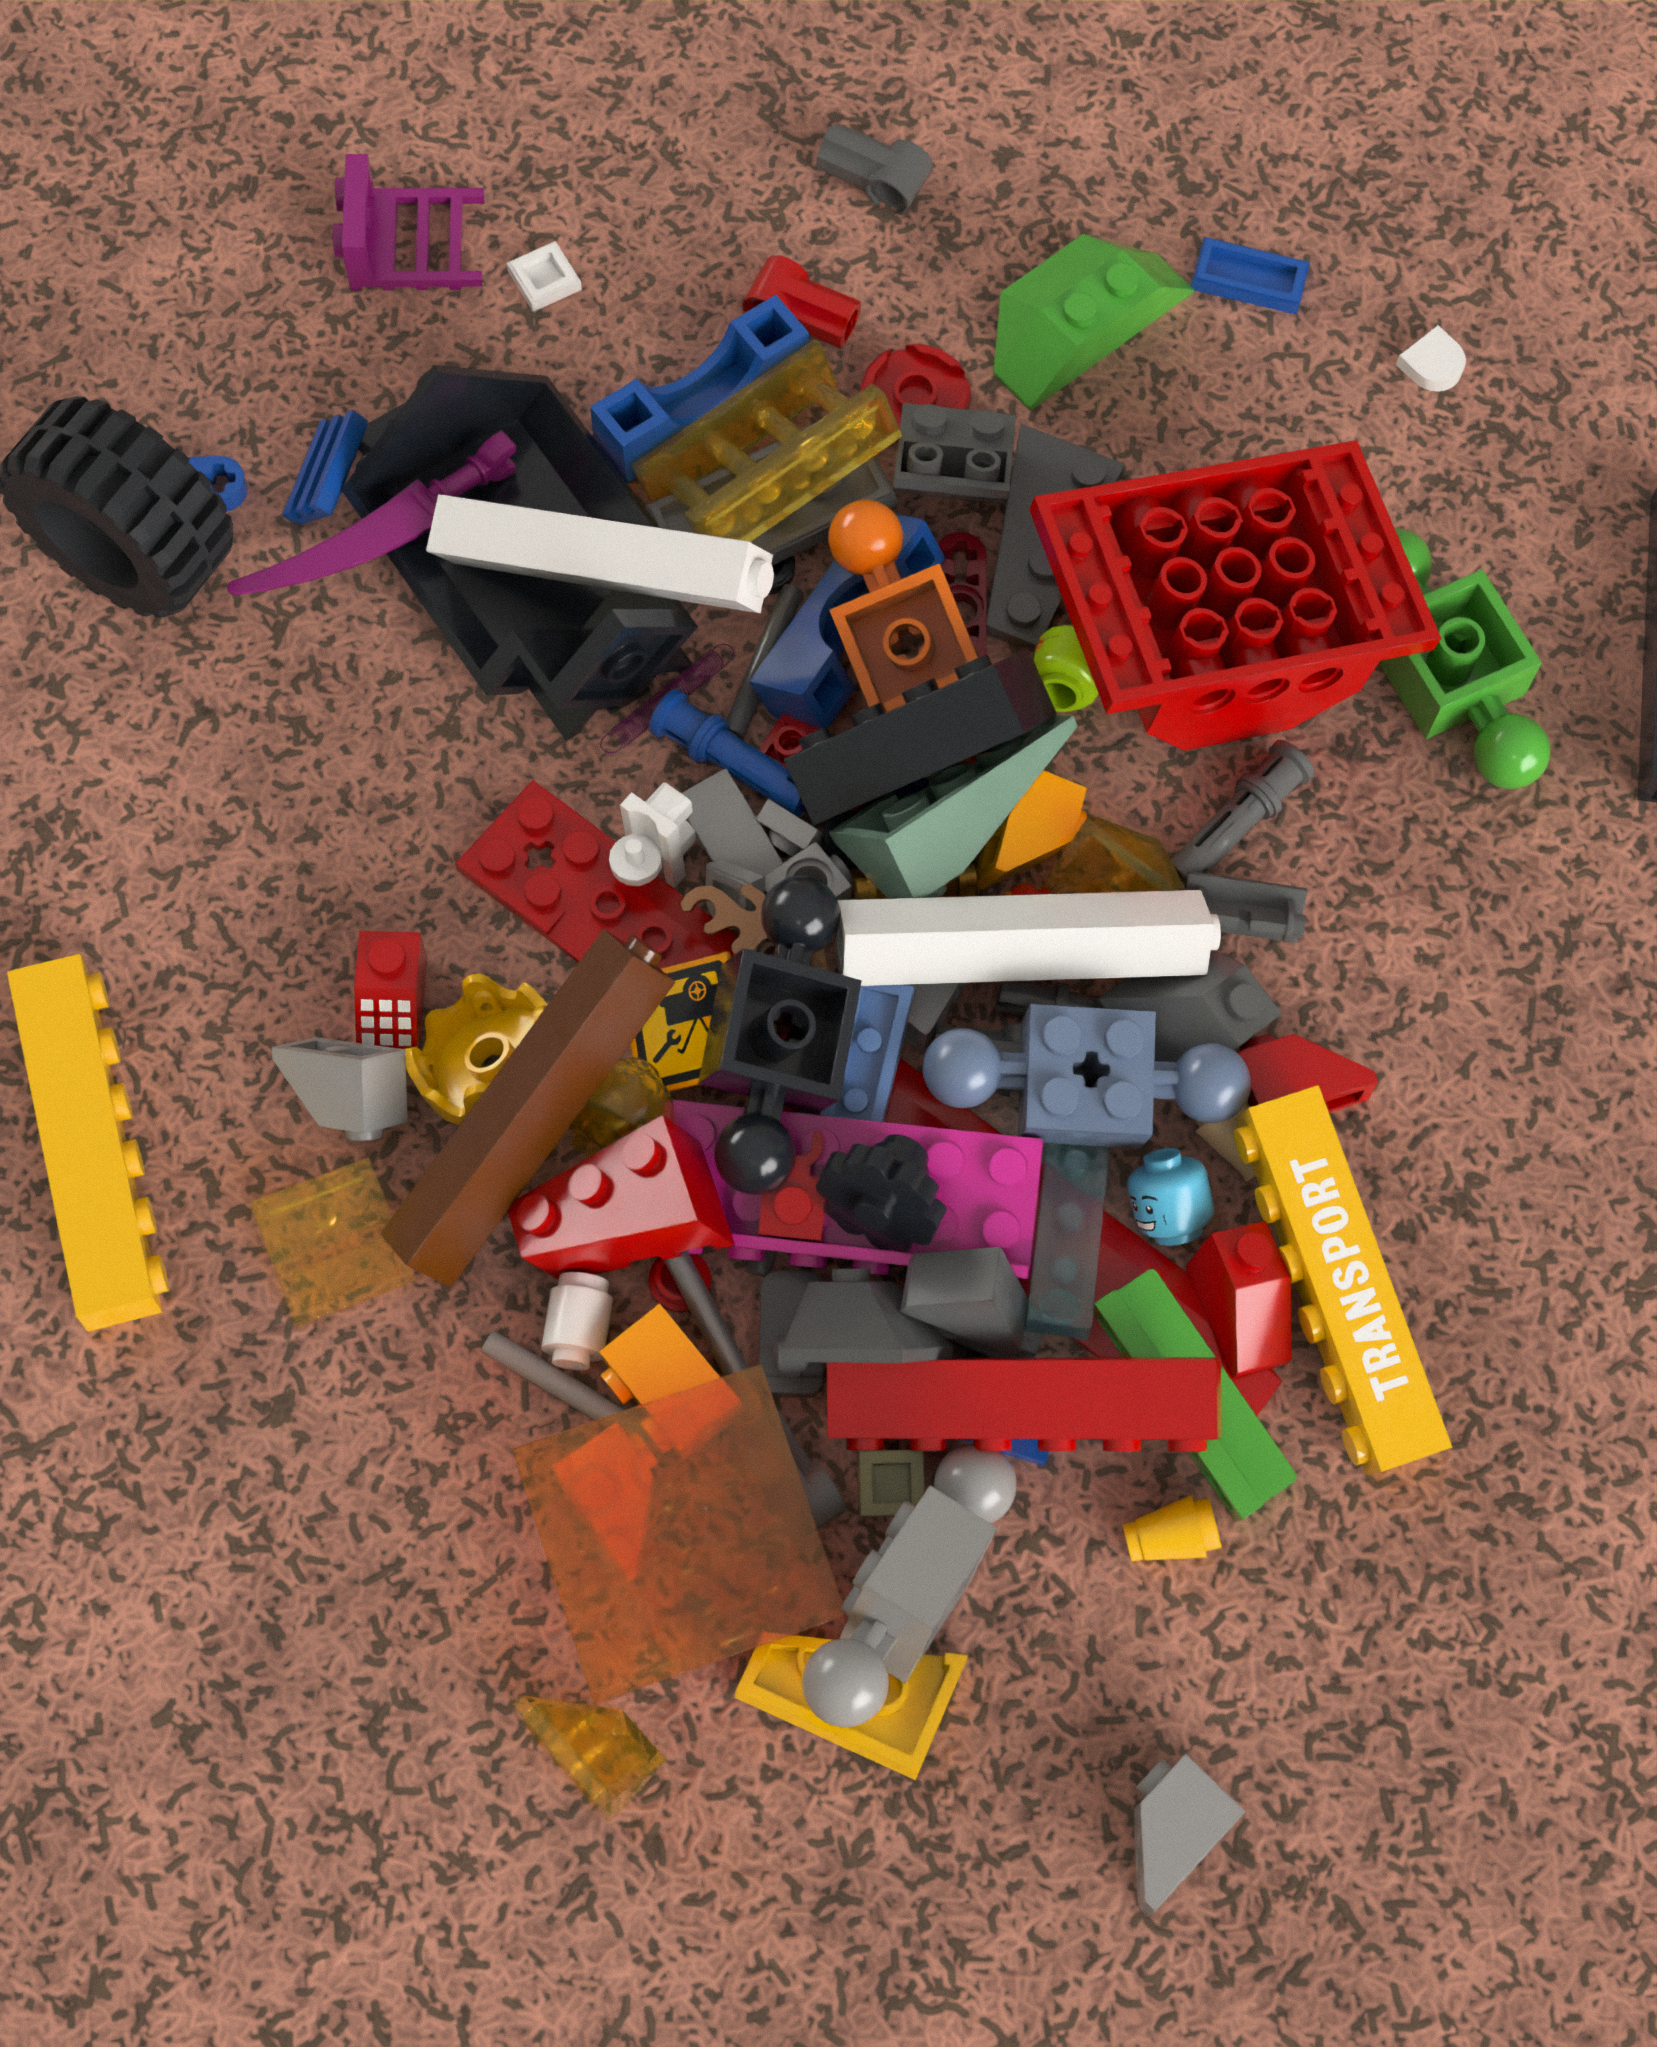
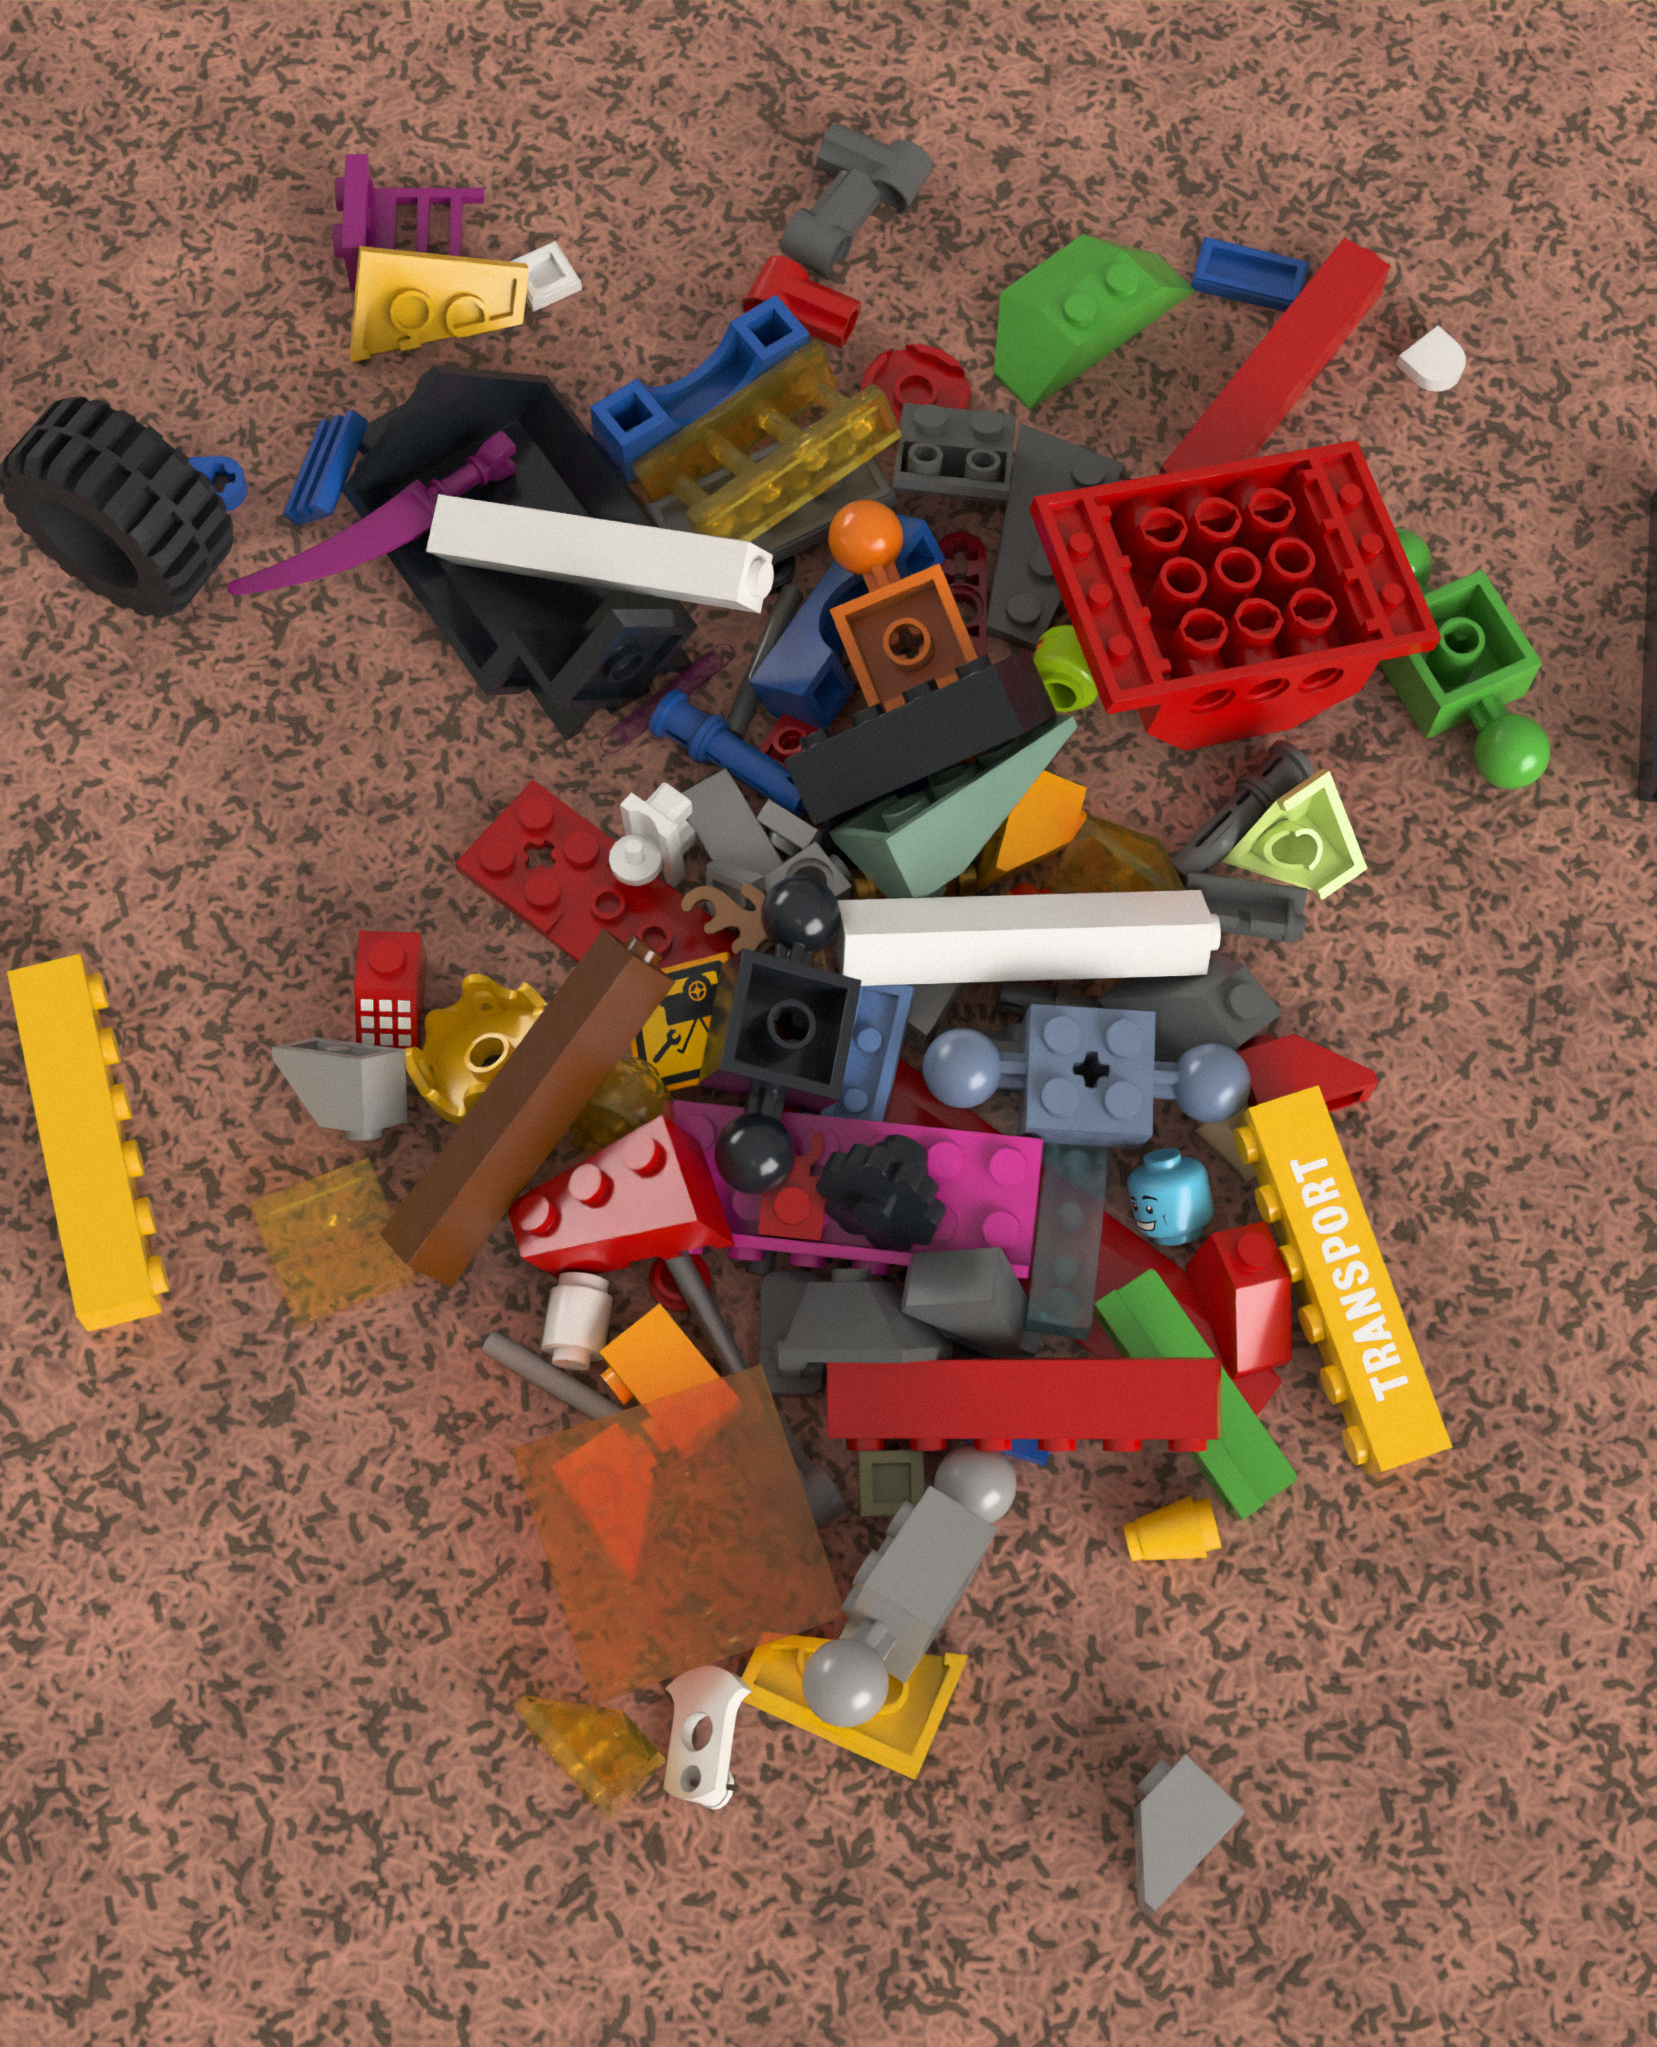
(430, 297): none -> yellow wing
(696, 1695): none -> white piece
(827, 229): none -> dark grey piece
(1285, 361): none -> red brick
(1303, 839): none -> yellowish green slope

